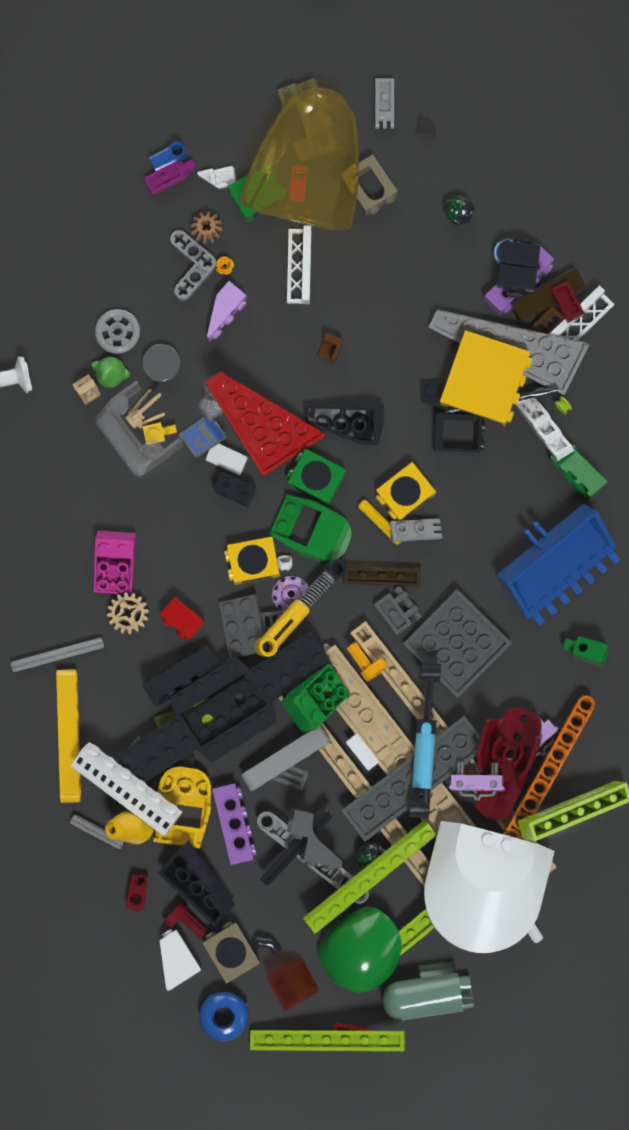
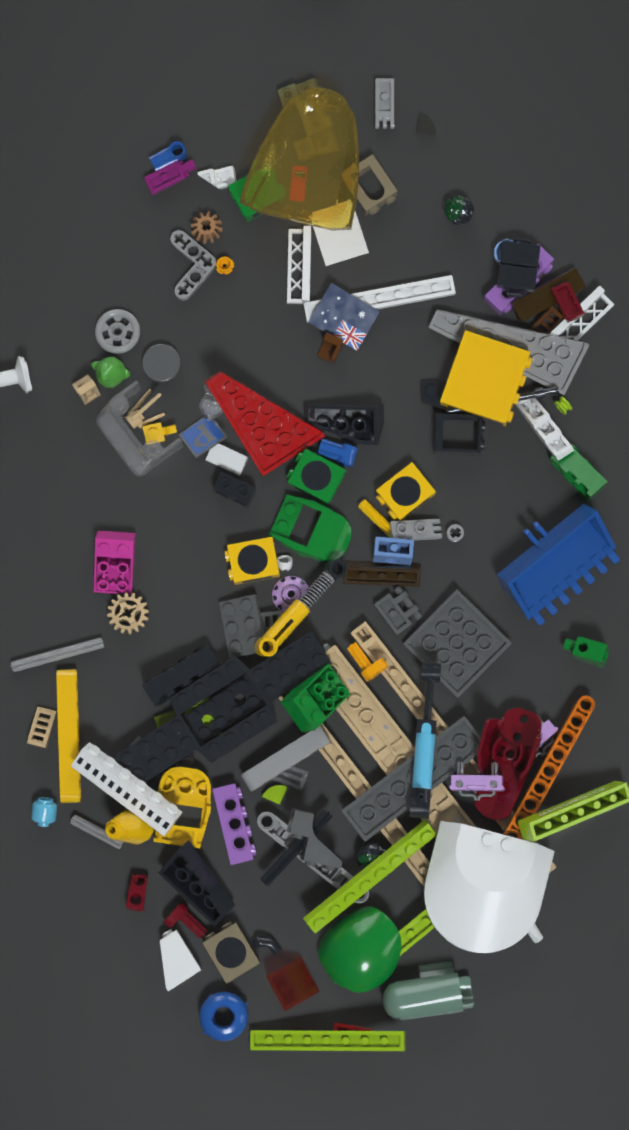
(44, 743): none -> tan slope
(44, 811): none -> medium azure head
(182, 619): red brick -> none
(226, 304): lavender slope -> none
(275, 793): none -> lime tile
(341, 244): none -> white sticker
(342, 454): none -> blue piece
(344, 316): none -> dark blue sticker
(362, 751): white sticker -> none
(393, 550): none -> medium blue brick
(399, 294): none -> white plate
(455, 539): none -> light grey bush

